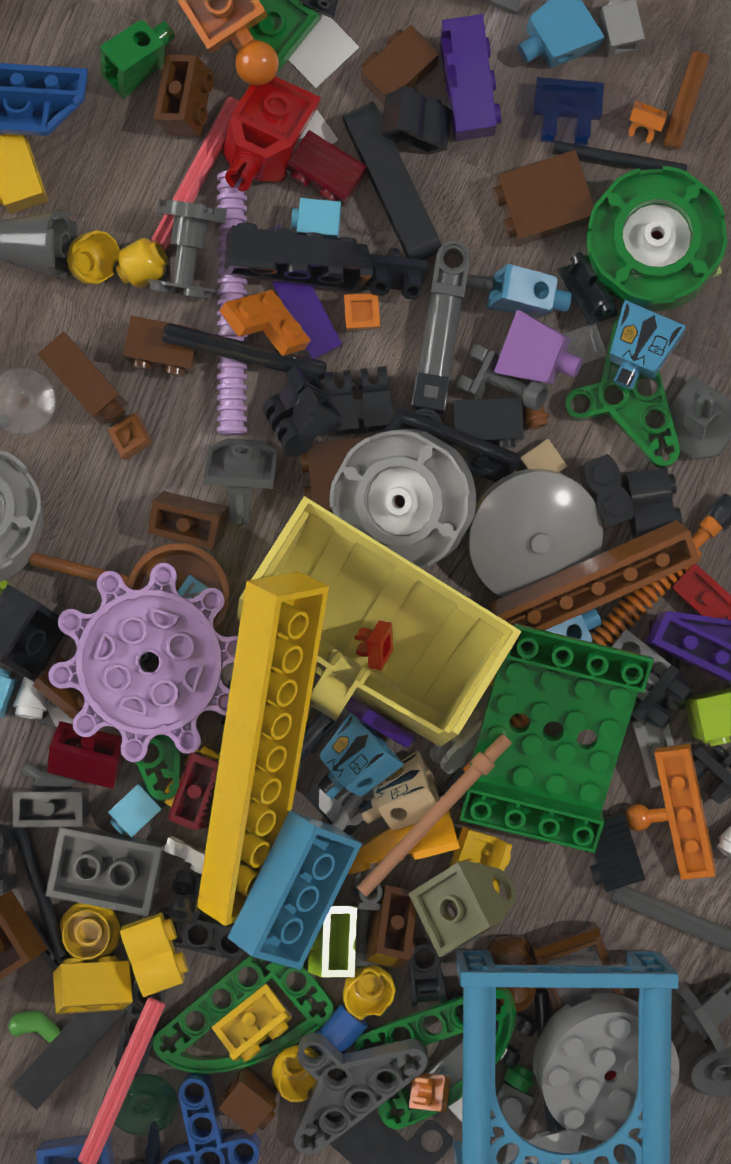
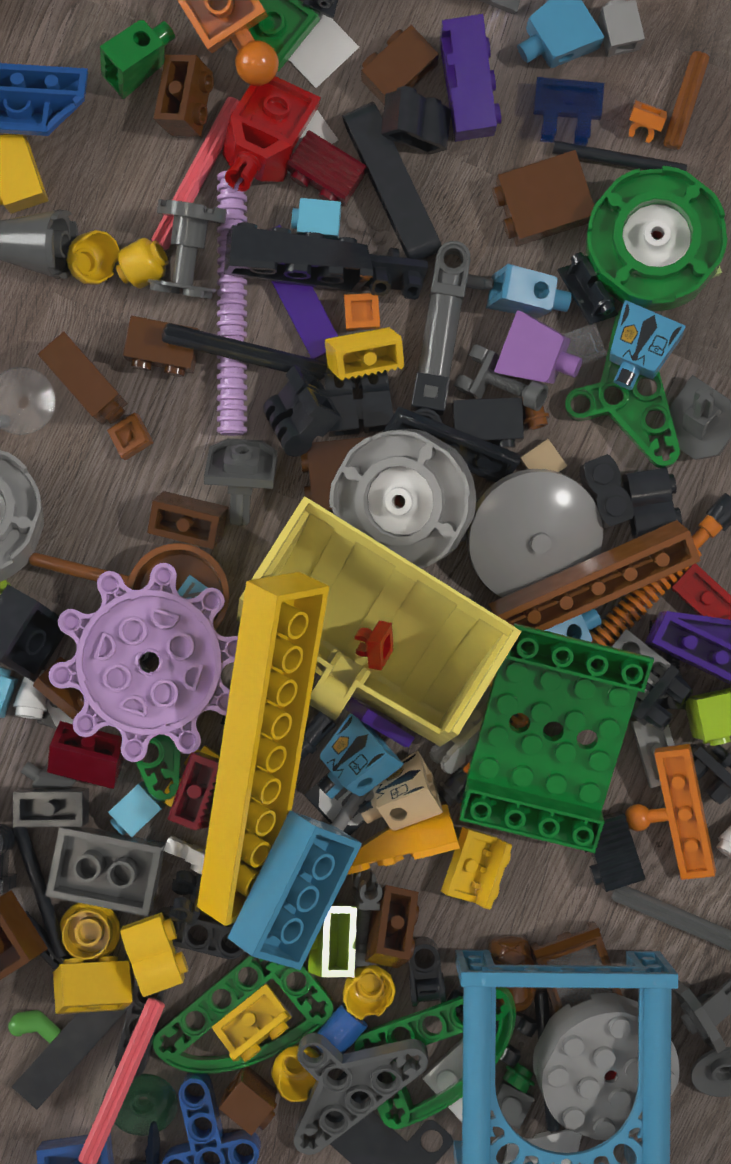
(266, 313): orange plate -> none
(364, 353): none -> yellow brick
(430, 1092): orange tile -> none
(472, 893): olive hose -> none
(481, 764): nougat bar -> none

